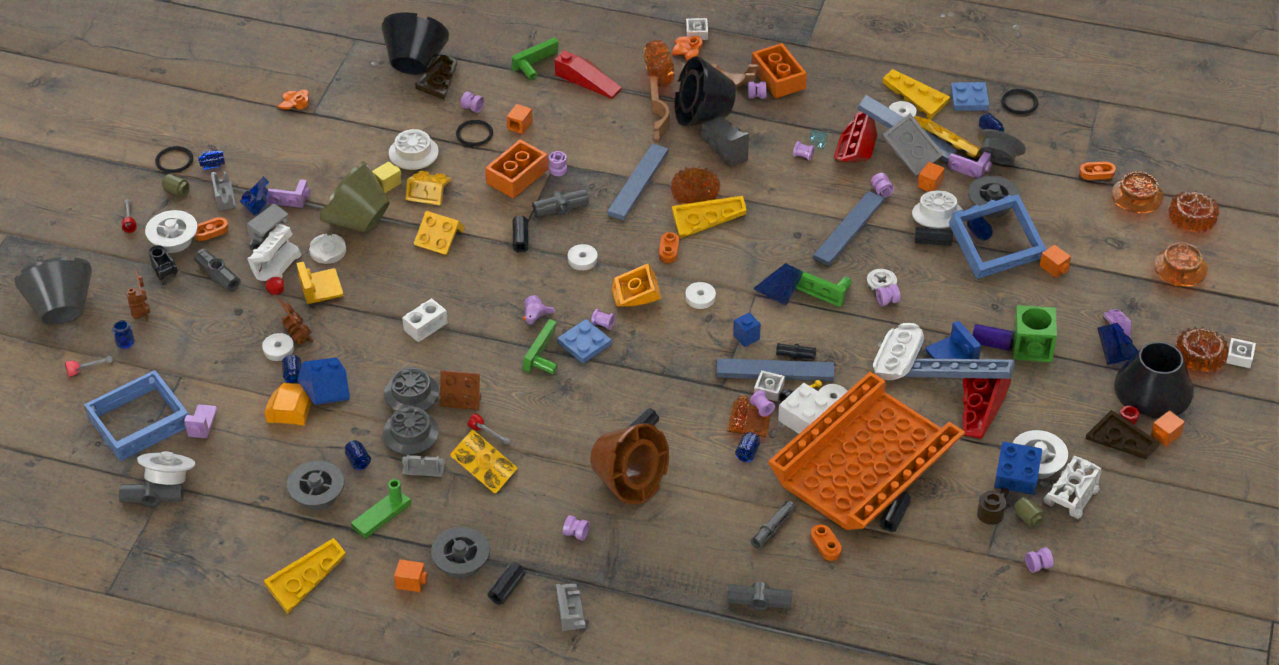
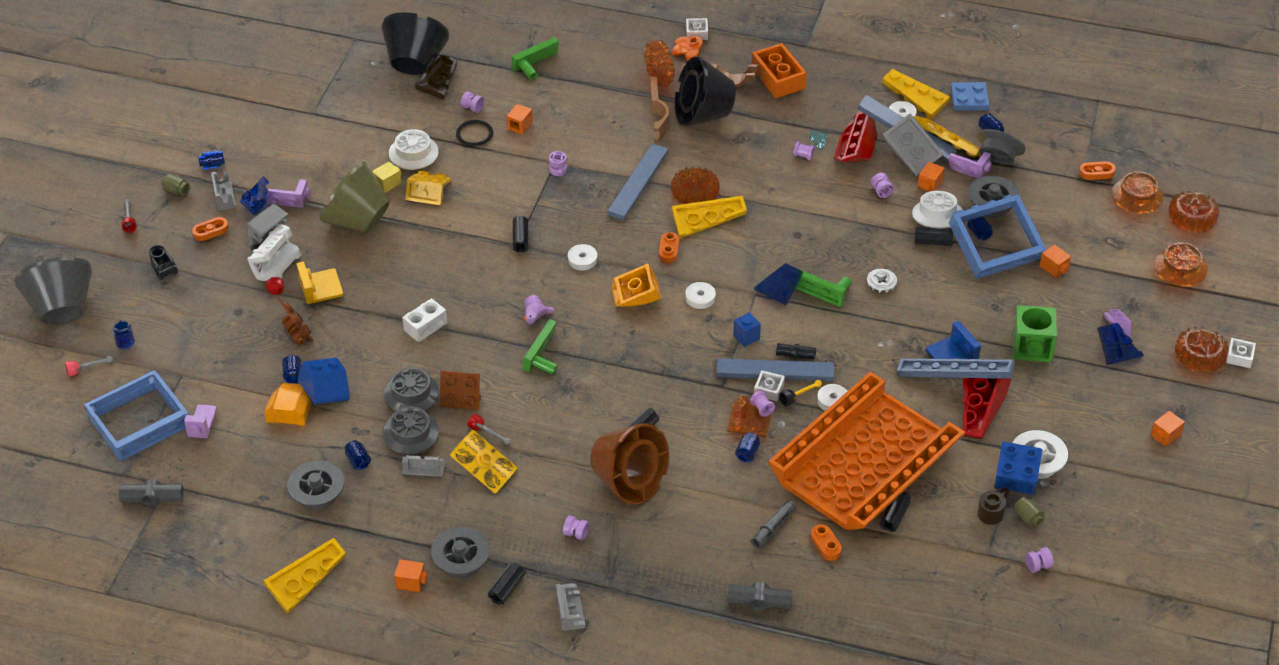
(136, 299): dark orange hinge -> none
(165, 467): white wheel -> none
(171, 230): white wheel -> none
(174, 148): black tyre -> none
(217, 270): dark grey piece -> none
(277, 346): white piece -> none
(295, 99): orange plate -> none
(327, 248): white tile -> none
(382, 511): bright green piece -> none
(437, 232): yellow bracket -> none
(516, 168): orange brick -> none
(560, 203): dark grey piece -> none
(584, 341): medium blue plate -> none
(585, 74): wedge -> none
(603, 319): lavender bush -> none
(726, 140): dark grey wedge -> none
(761, 90): lavender wheel -> none
(803, 407): white brick -> none
(848, 228): sand blue tile -> none
(888, 295): lavender wheel -> none
(898, 351): white tile -> none
(993, 336): dark purple brick -> none
(1017, 111): black tyre -> none
(1084, 490): white piece -> none
(1122, 435): dark brown wing -> none
(1130, 414): red tile -> none
(1155, 381): black cone -> none

